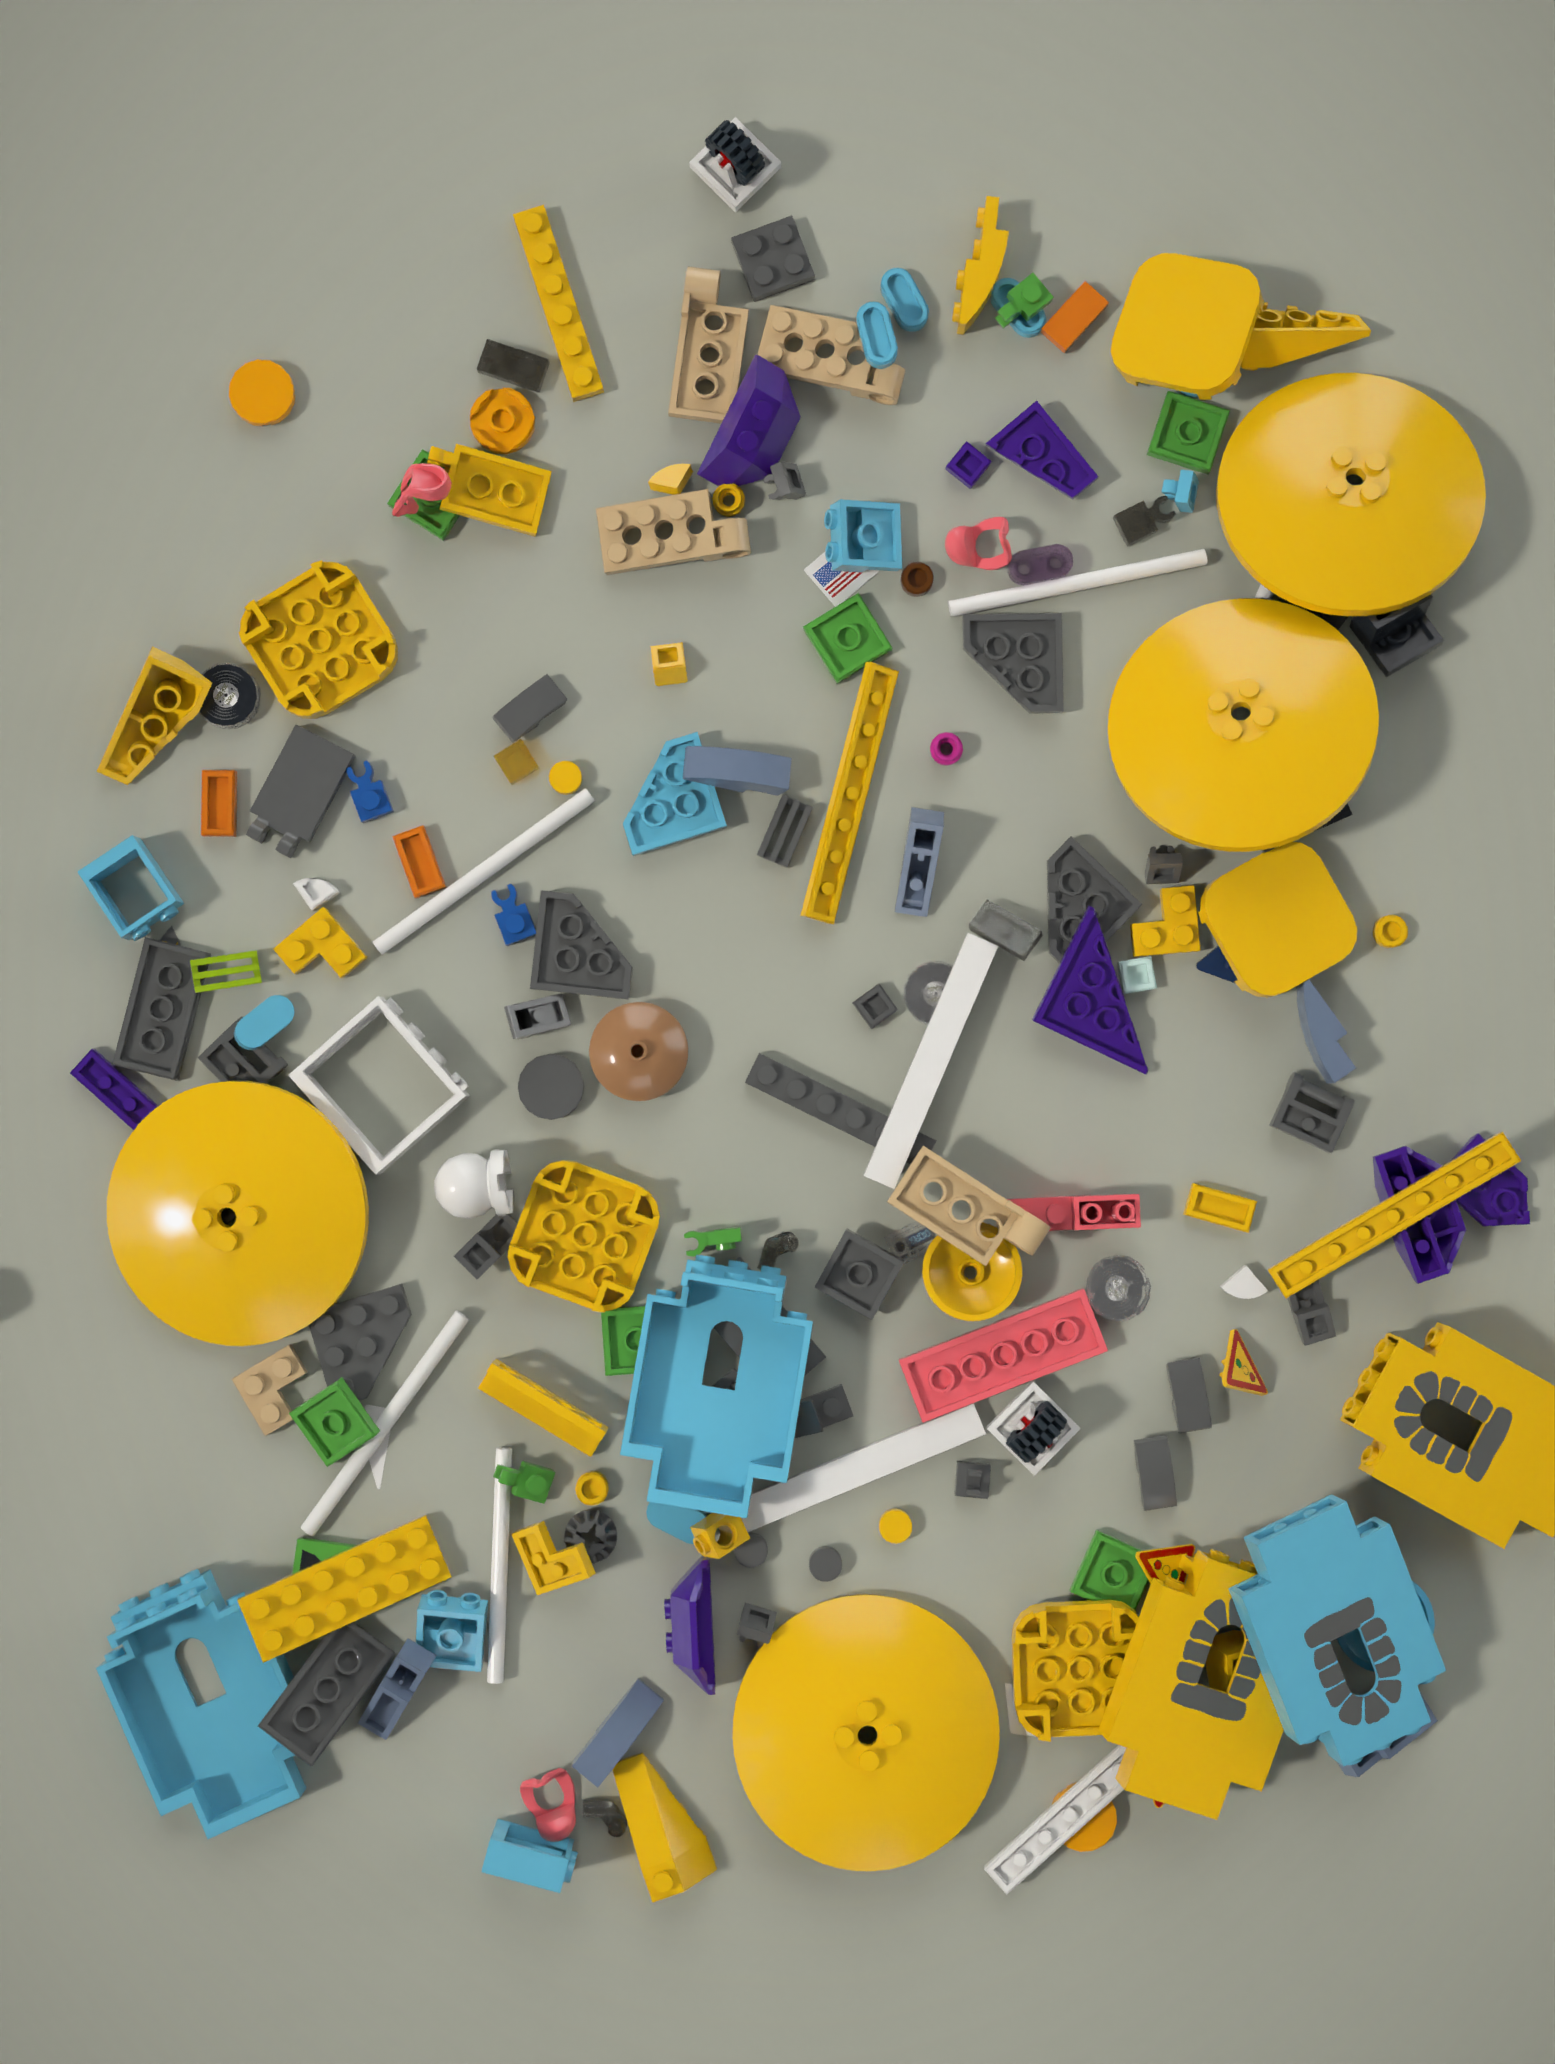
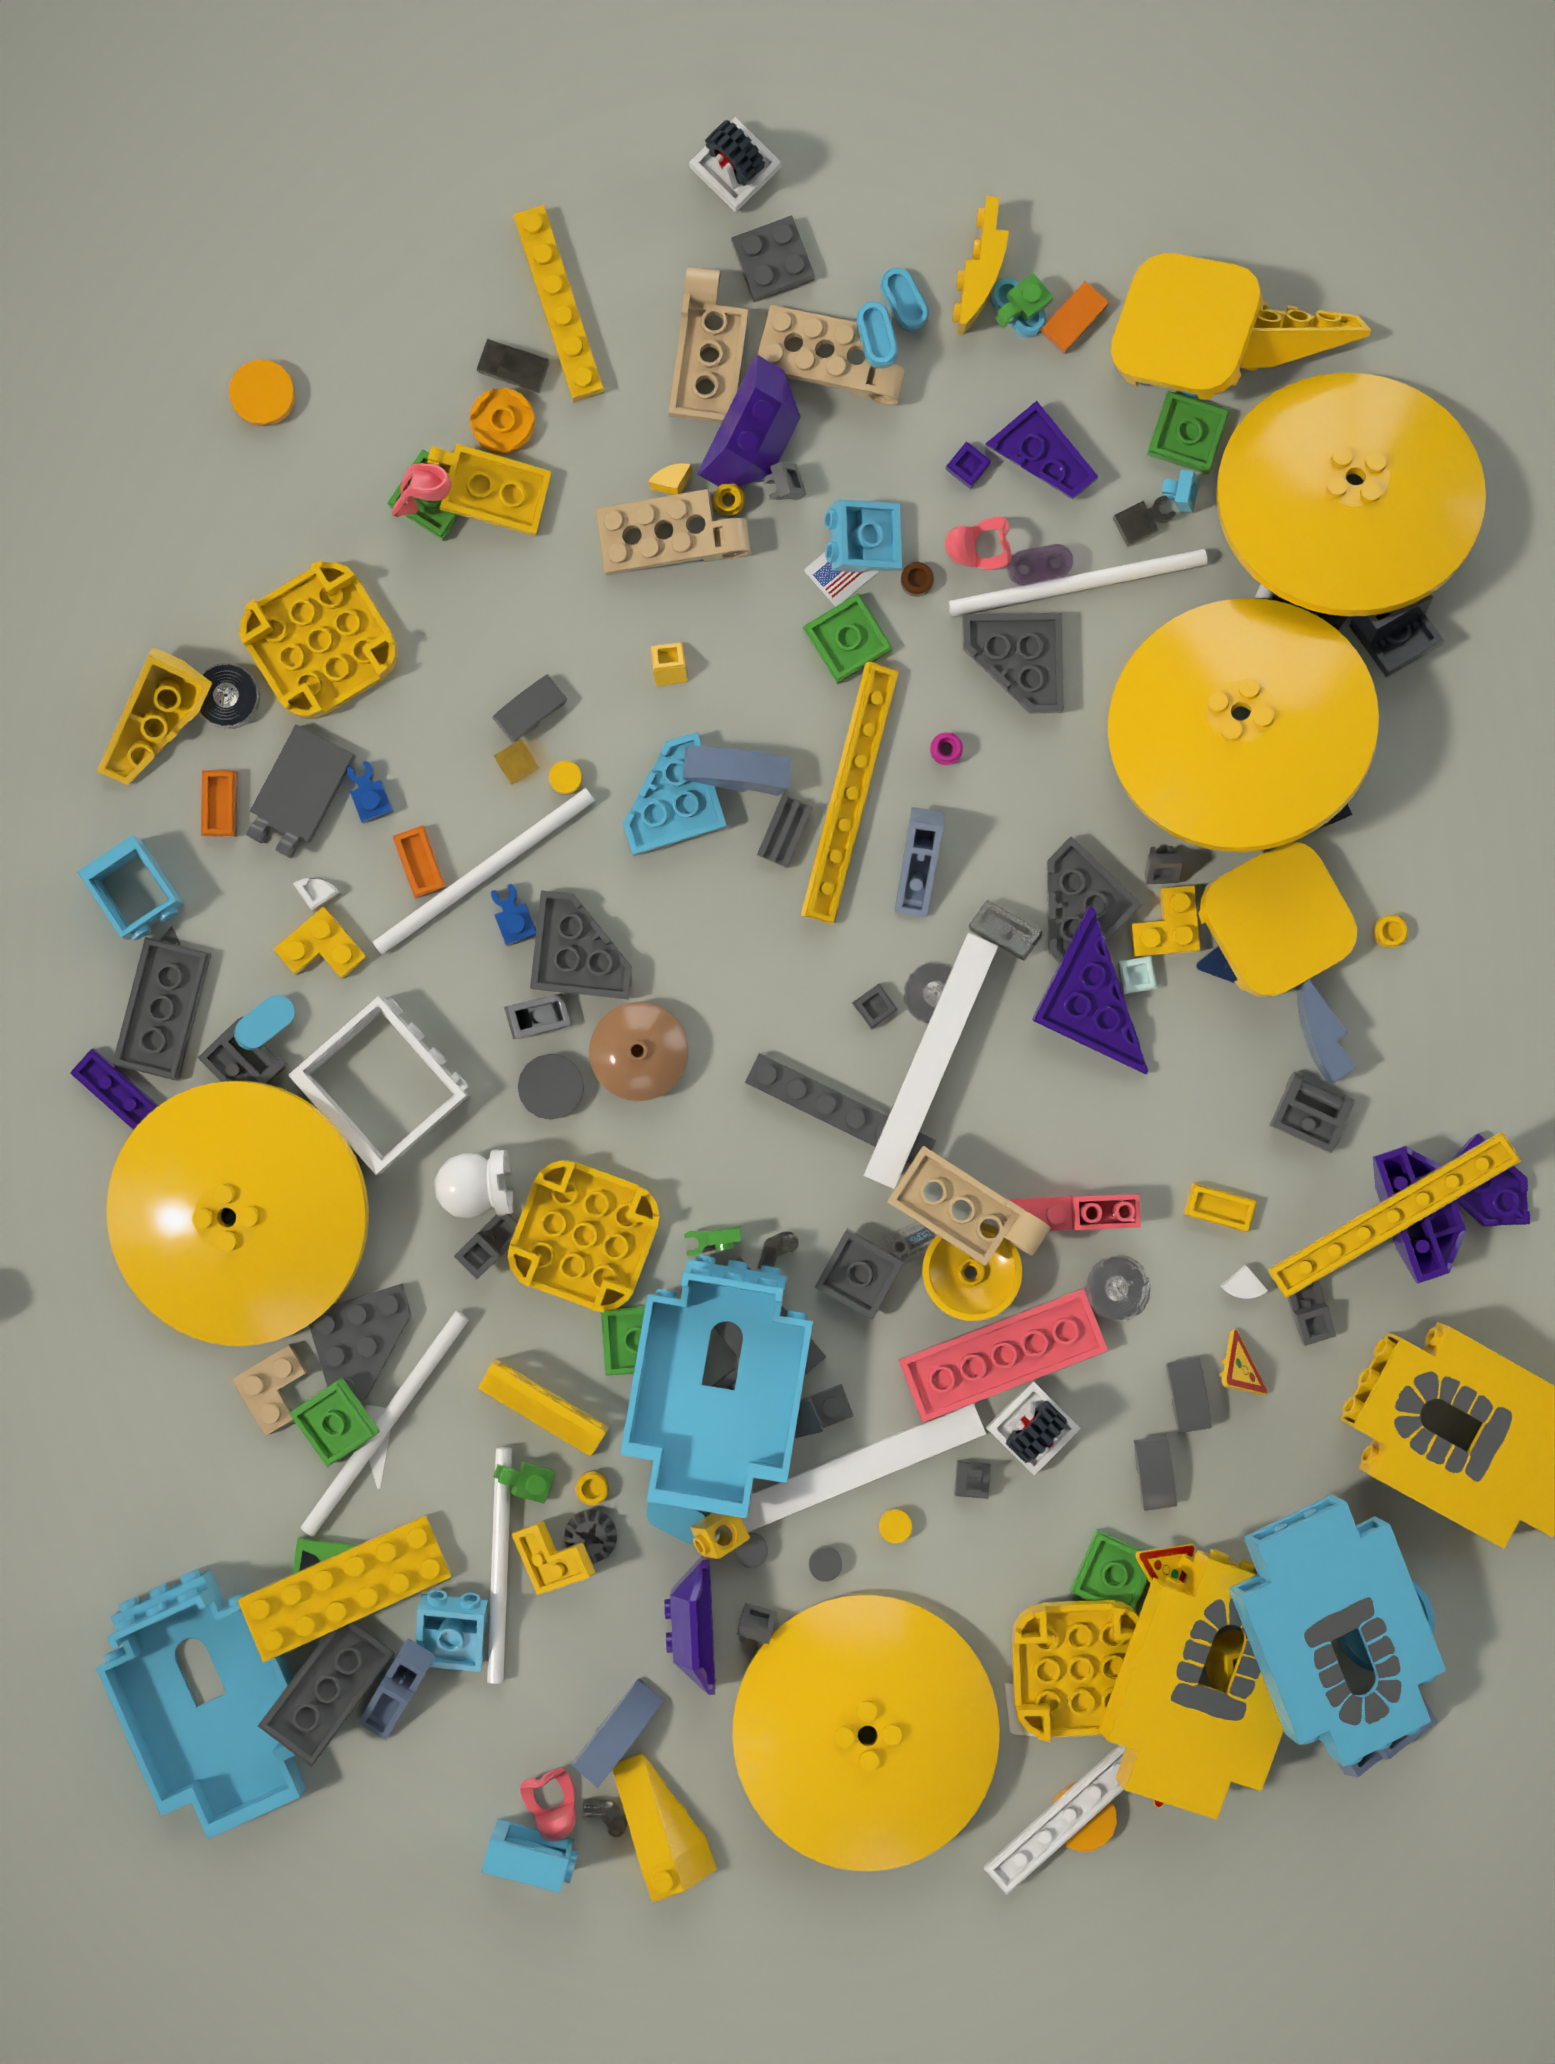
(219, 972): lime tile -> none

